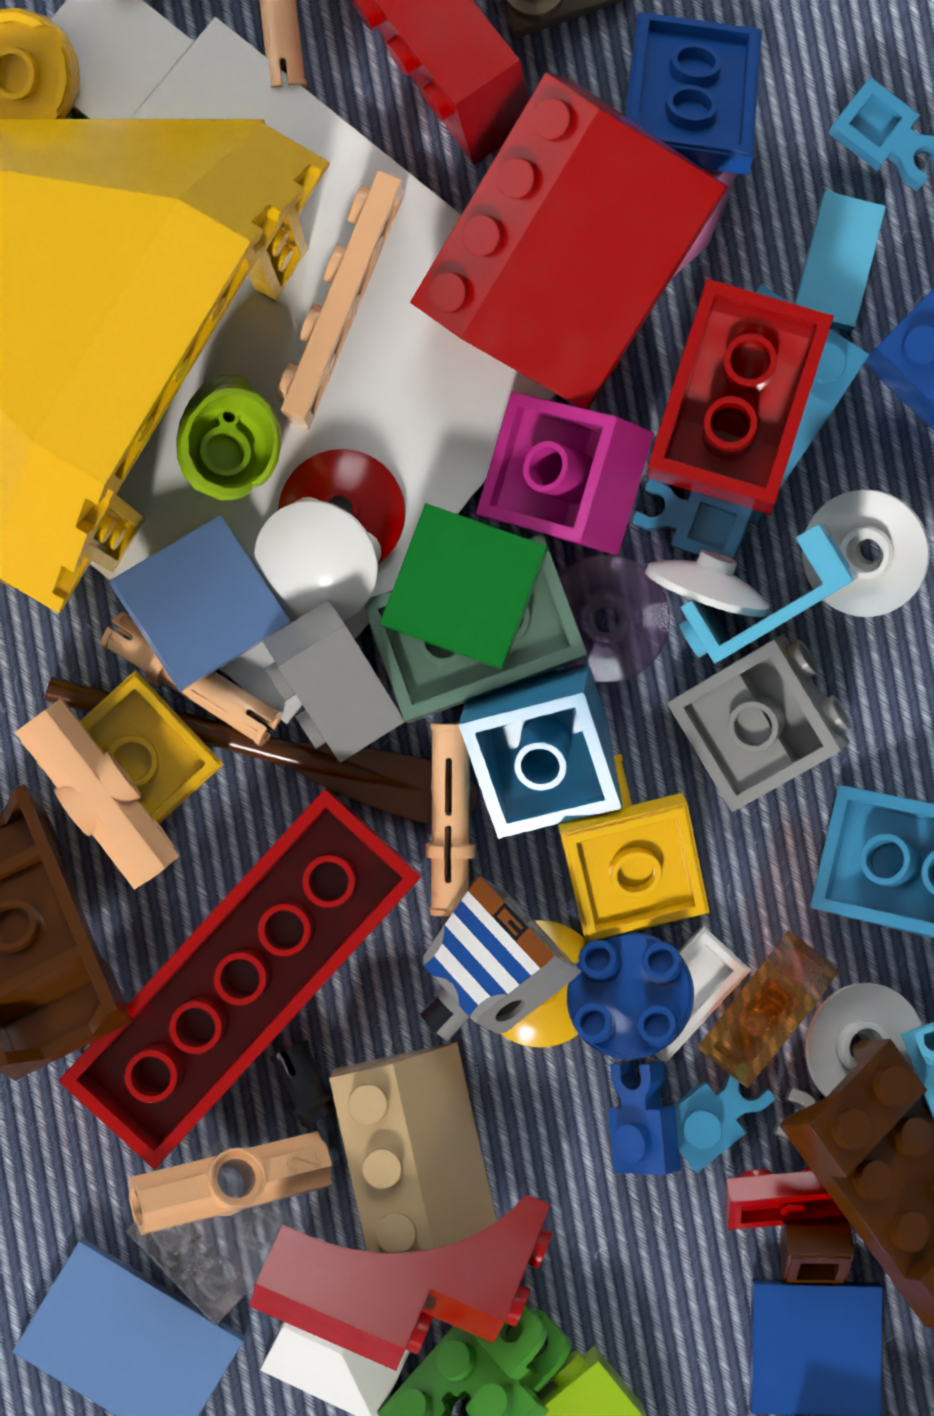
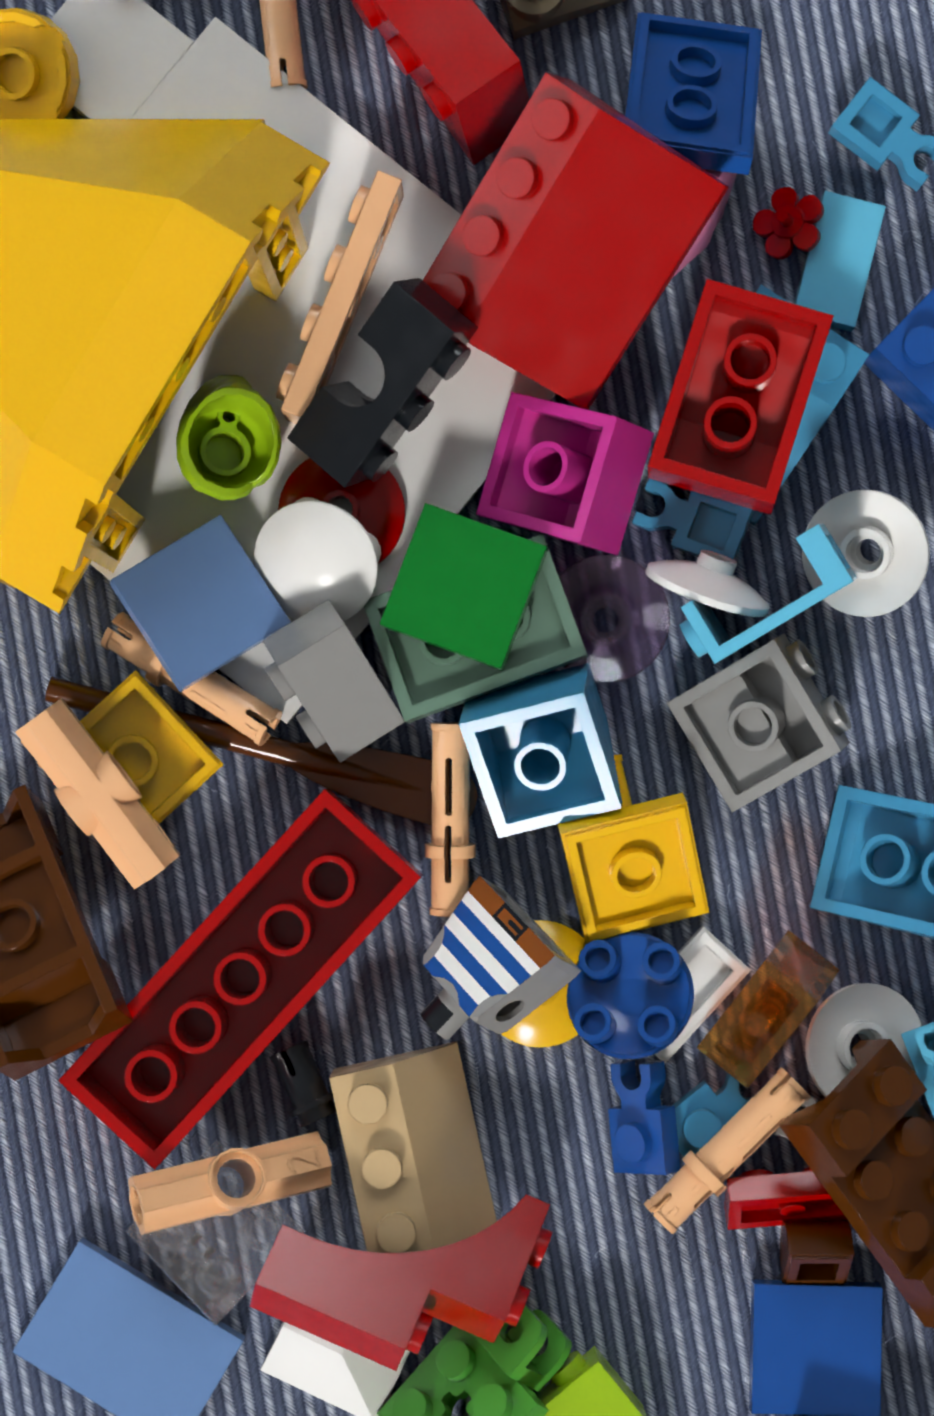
(419, 345): none -> black arch
(726, 1151): none -> light nougat pin
(790, 223): none -> red plant

